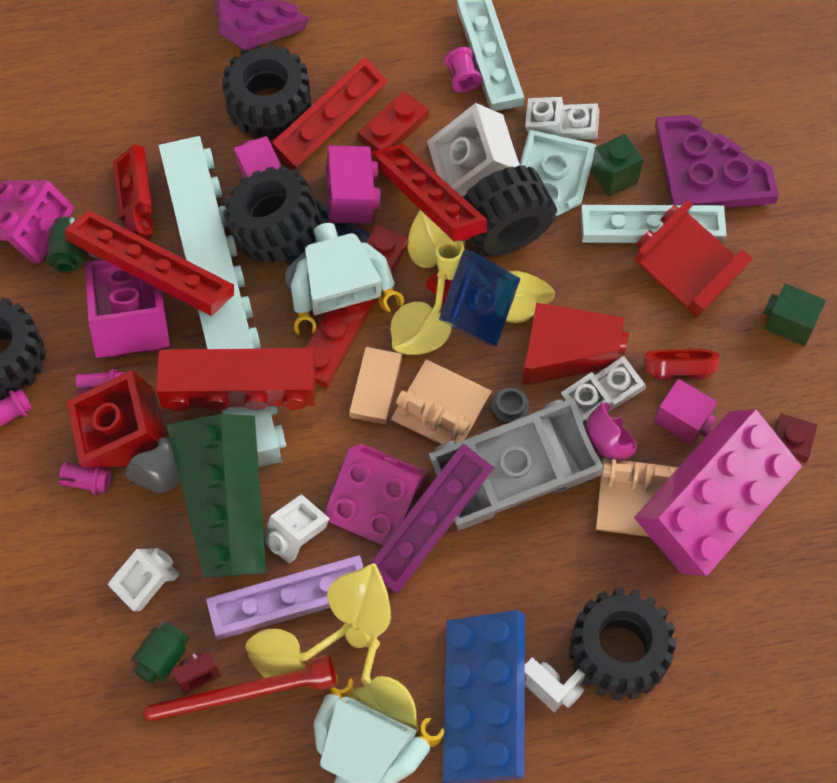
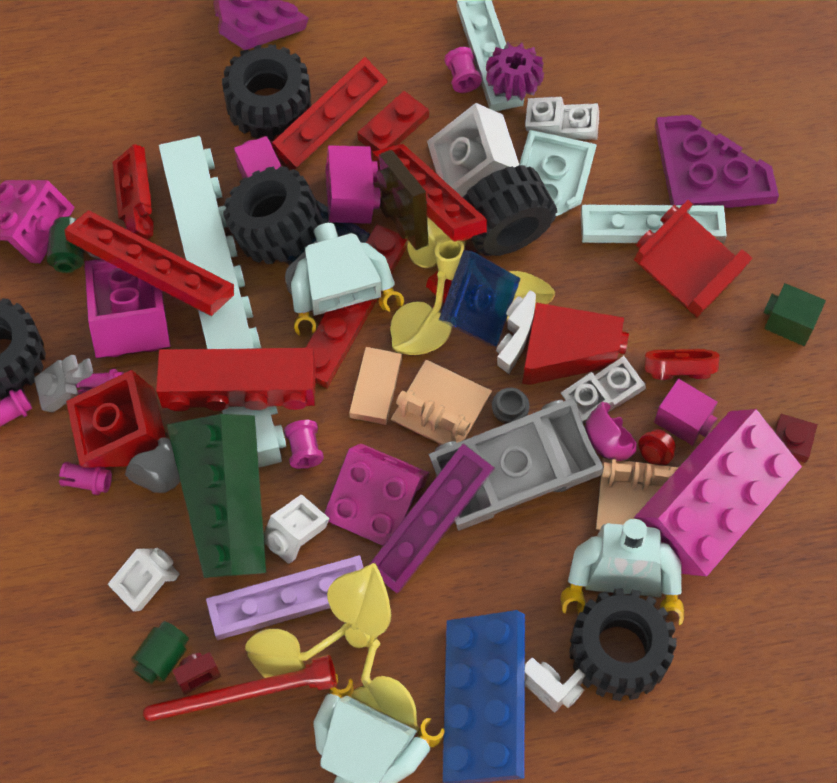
(59, 382): none -> light grey plate
(303, 444): none -> dark pink bush
(403, 200): none -> dark brown plate
(514, 71): none -> magenta gear
(520, 323): none -> white slope
(616, 165): dark green brick -> none
(628, 559): none -> light aqua torso
(657, 447): none -> red plate

